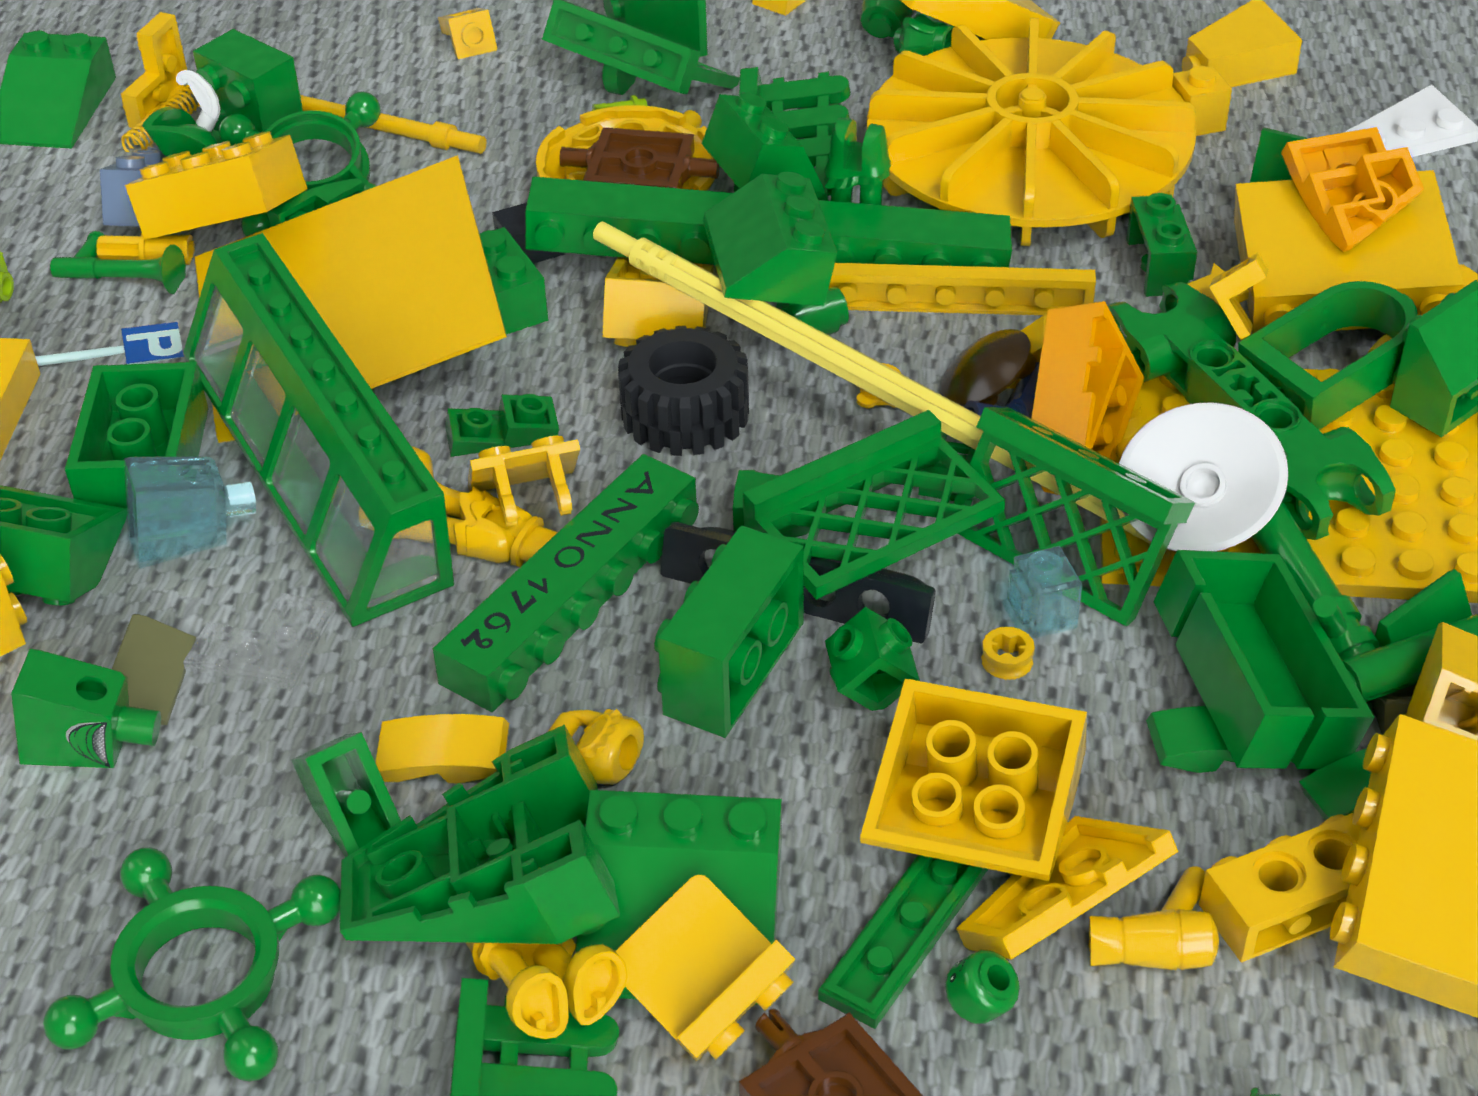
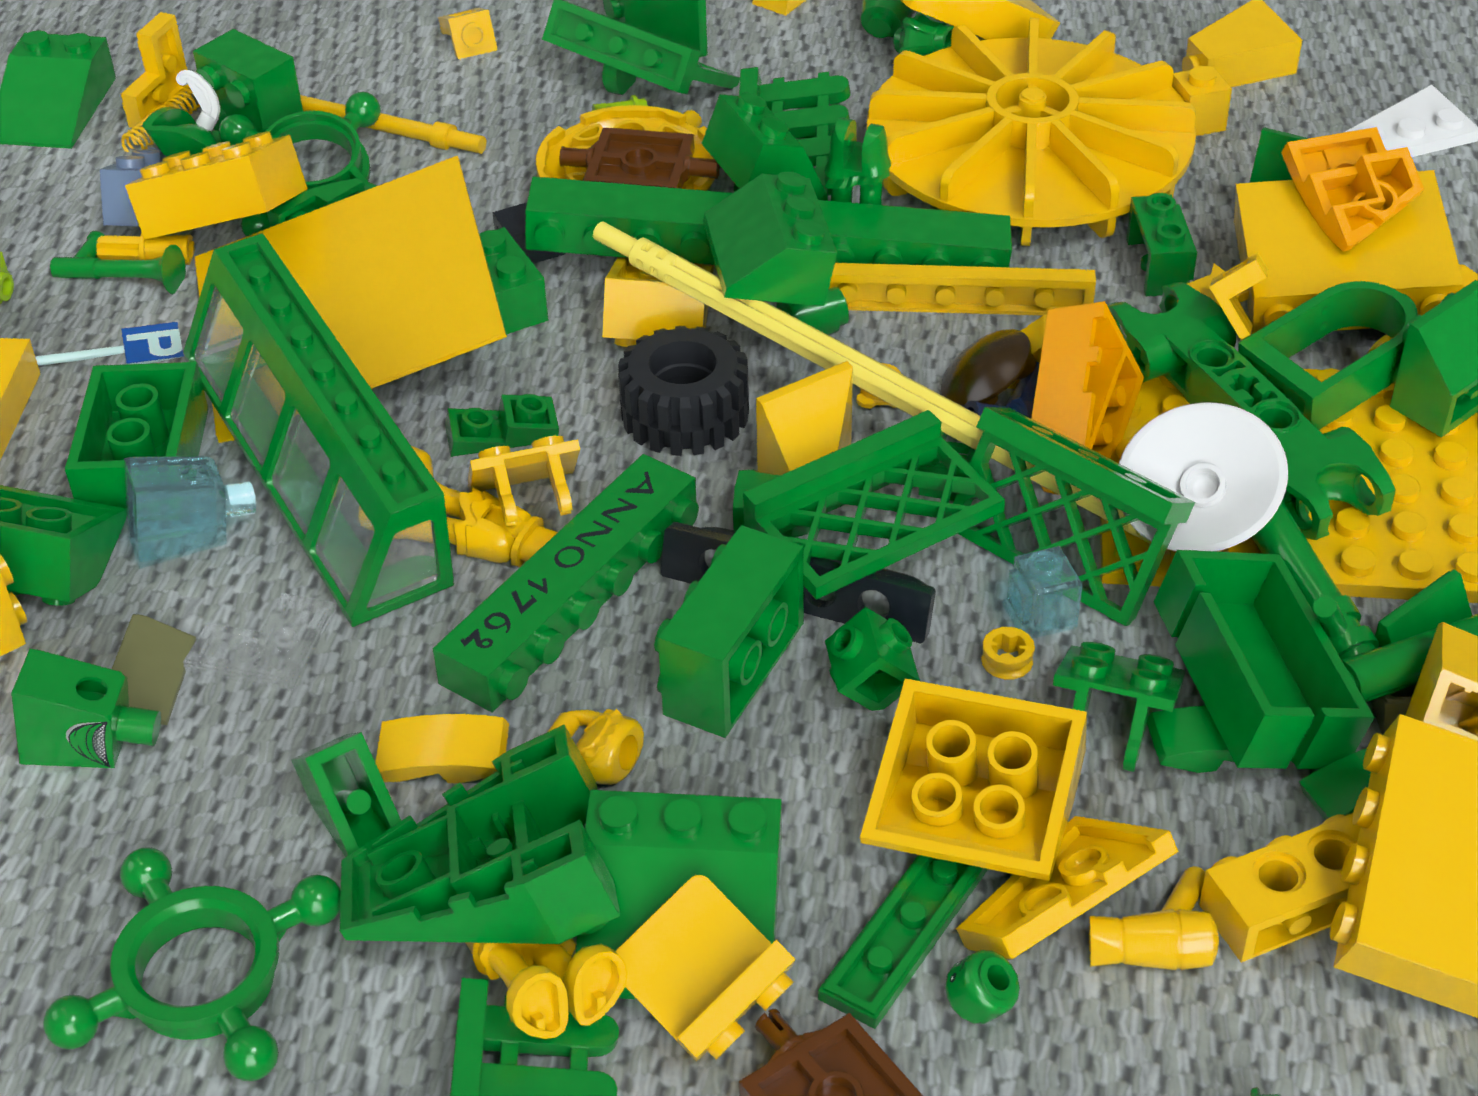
(804, 420): none -> yellow slope
(1148, 679): none -> green plate

